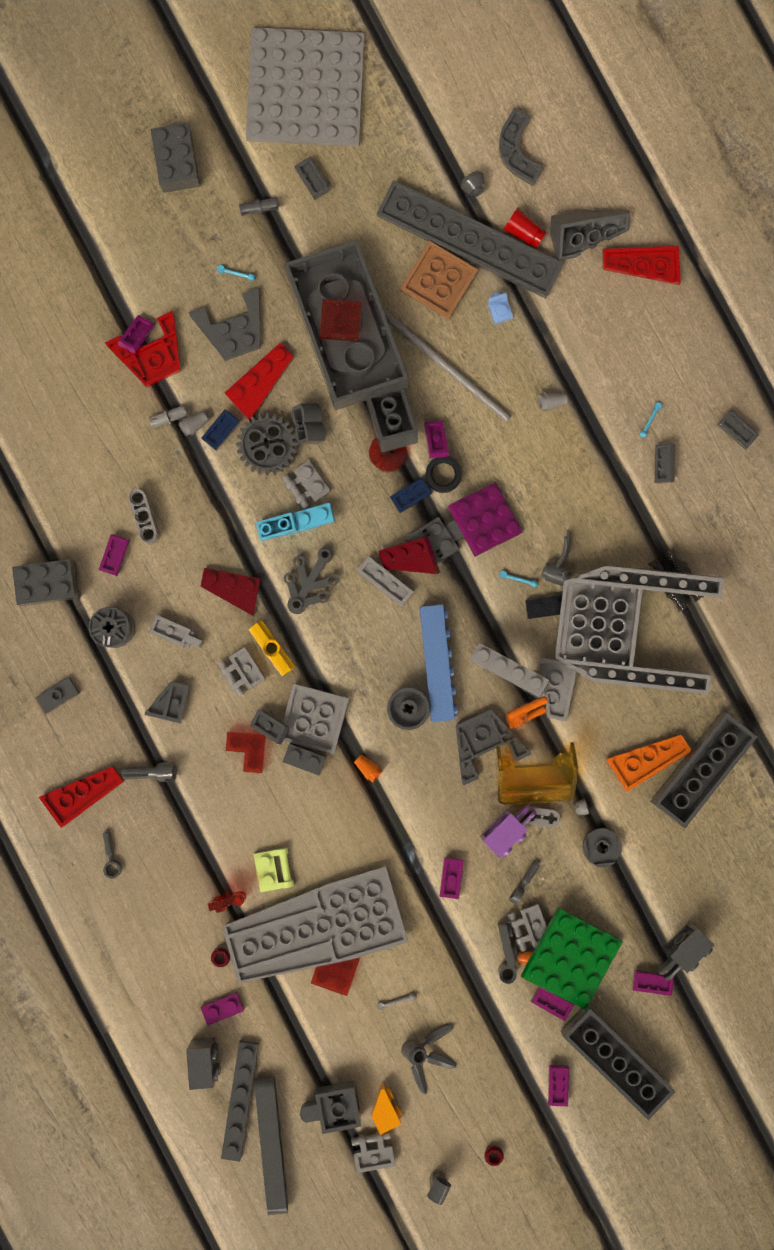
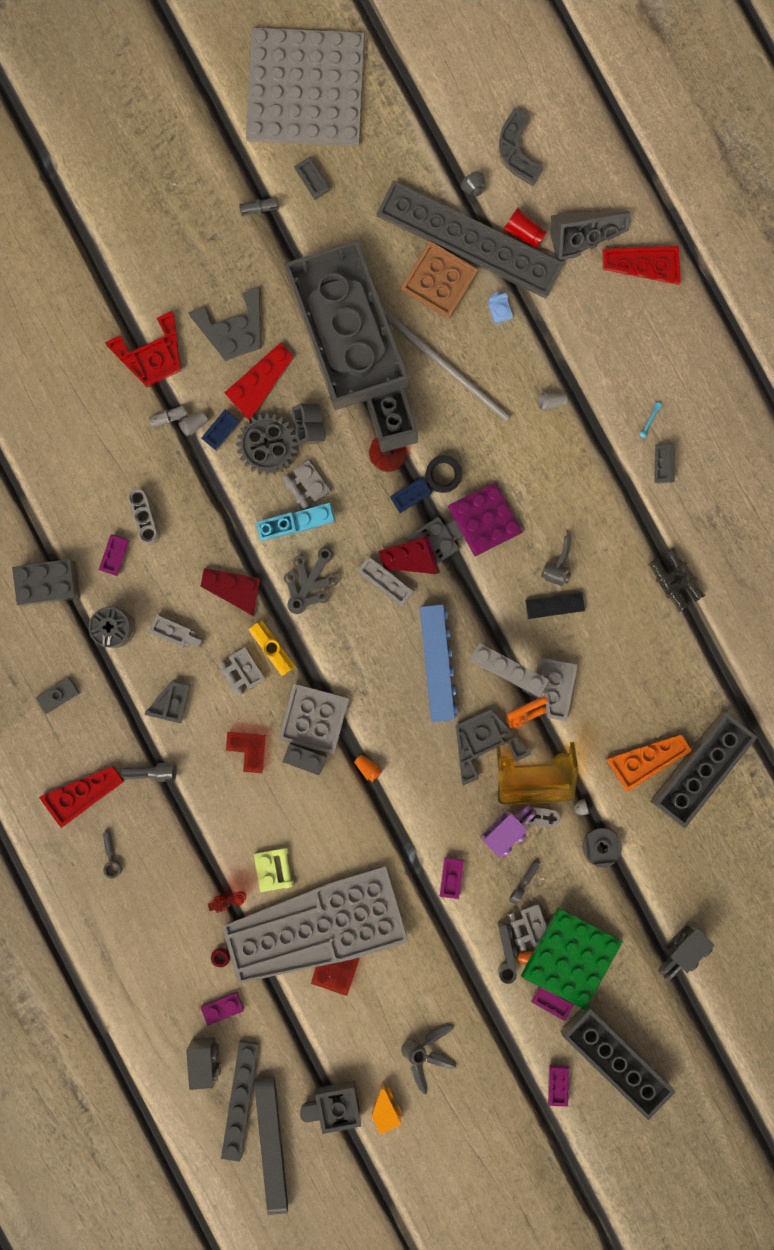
(136, 334): magenta plate -> none
(175, 157): dark grey brick -> none
(221, 269): medium azure hinge -> none
(269, 726): dark grey plate -> none
(340, 320): clear red plate -> none
(376, 1157): light grey plate -> none
(381, 1005): light grey hinge -> none
(418, 713): dark grey wheel -> none
(436, 439): magenta plate -> none
(438, 1187): dark grey piece -> none
(494, 1161): dark red plate -> none
(503, 574): medium azure hinge -> none
(602, 624): light grey wedge -> none
(652, 983): magenta plate -> none
(738, 429): dark grey plate -> none

